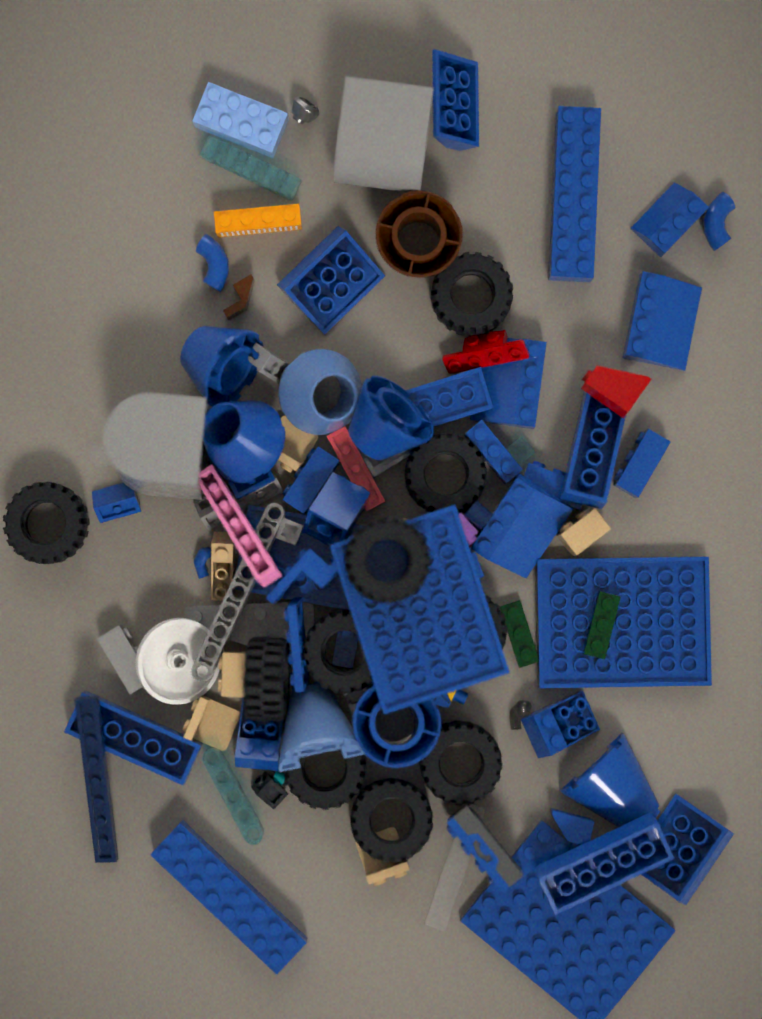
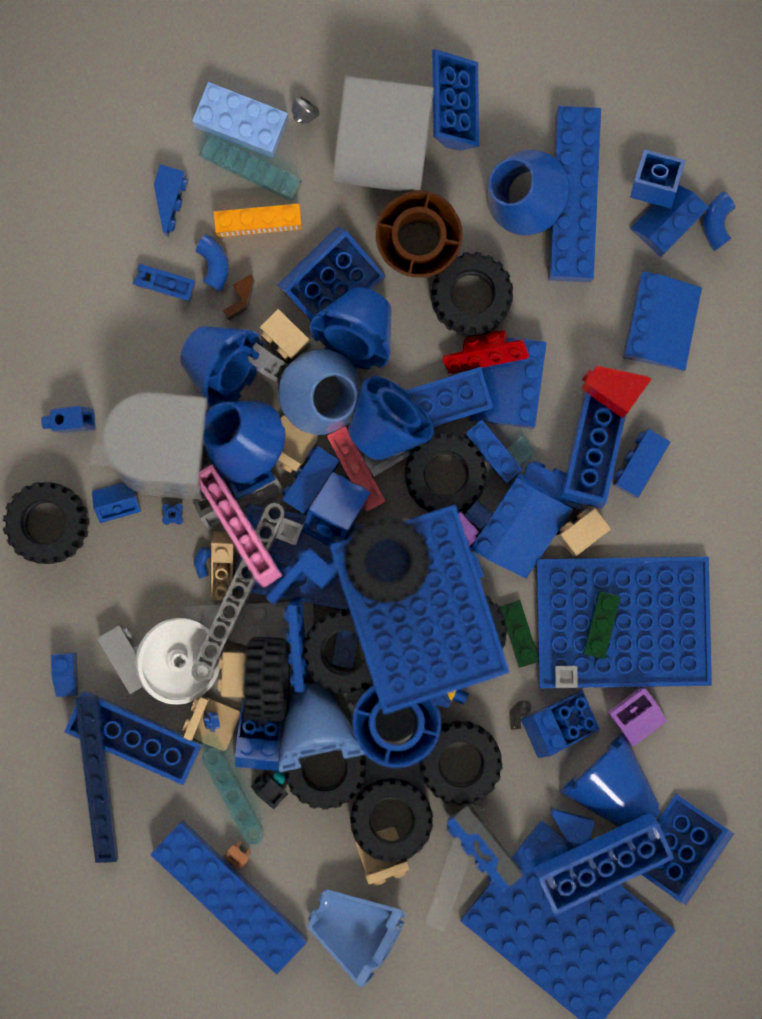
(64, 674): none -> blue slope
(70, 419): none -> blue torso
(165, 282): none -> blue plate
(168, 190): none -> blue slope
(177, 518): none -> blue plate
(211, 721): none -> blue plate
(236, 857): none -> nougat tile
(284, 335): none -> tan brick
(356, 327): none -> blue cone
(356, 932): none -> medium blue cone
(542, 203): none -> blue cone
(565, 676): none -> light grey plate
(637, 716): none -> medium lavender slope
(657, 178): none -> blue brick

